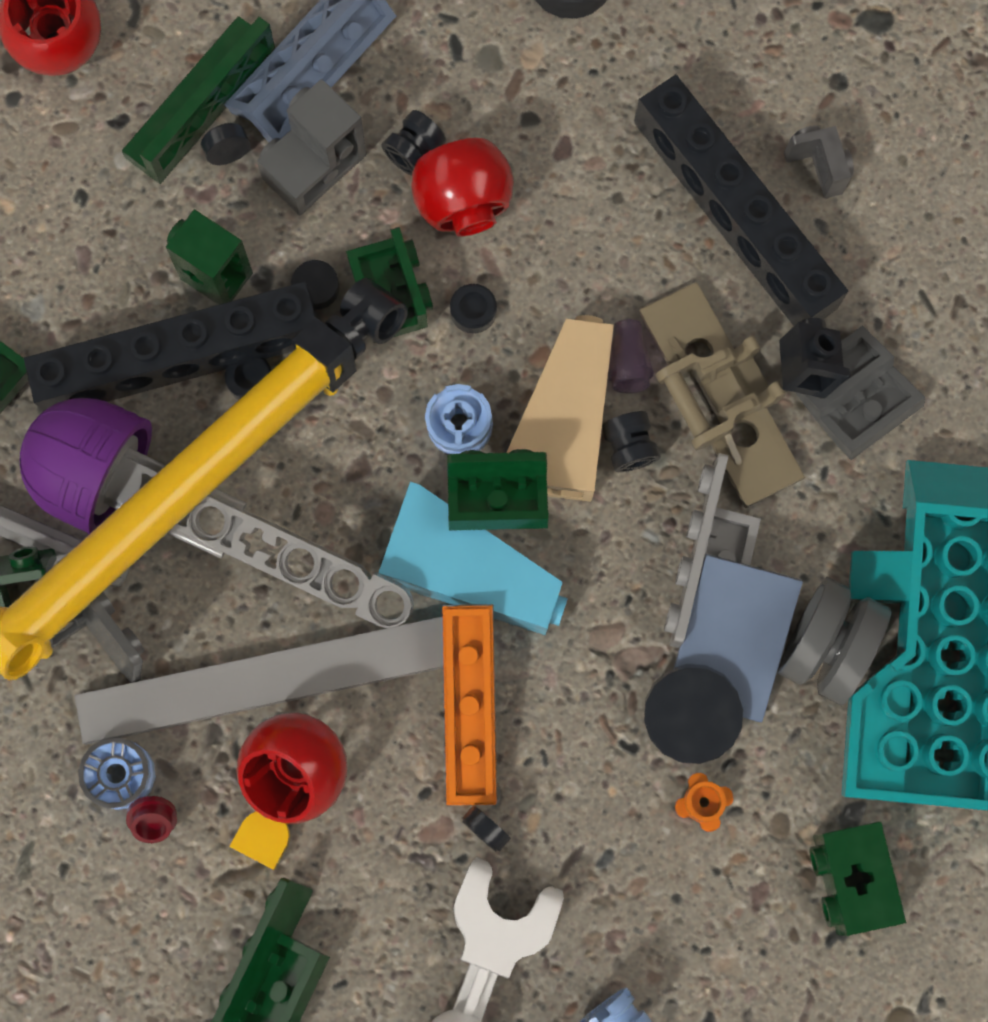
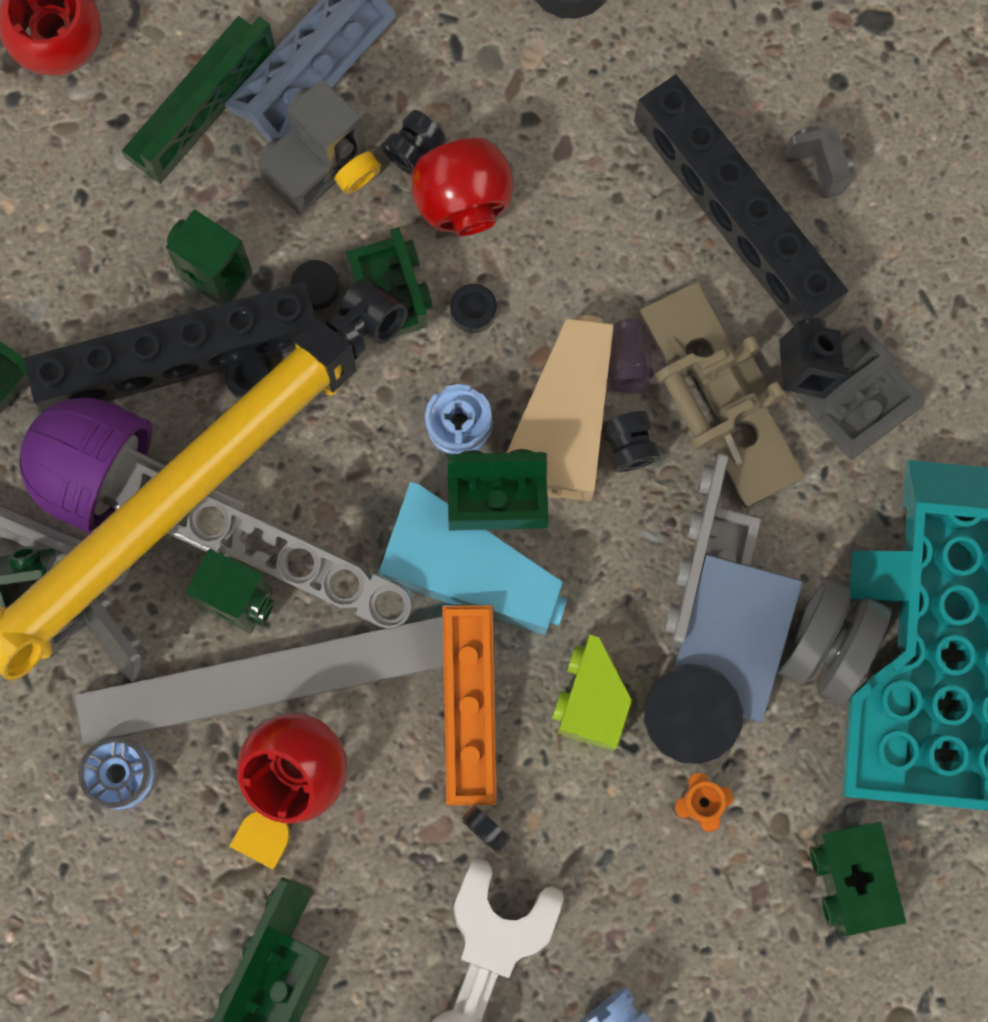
(151, 819): dark red plate -> none
(225, 144): black tile -> none
(231, 592): none -> dark green brick
(358, 172): none -> yellow tile
(597, 701): none -> lime slope

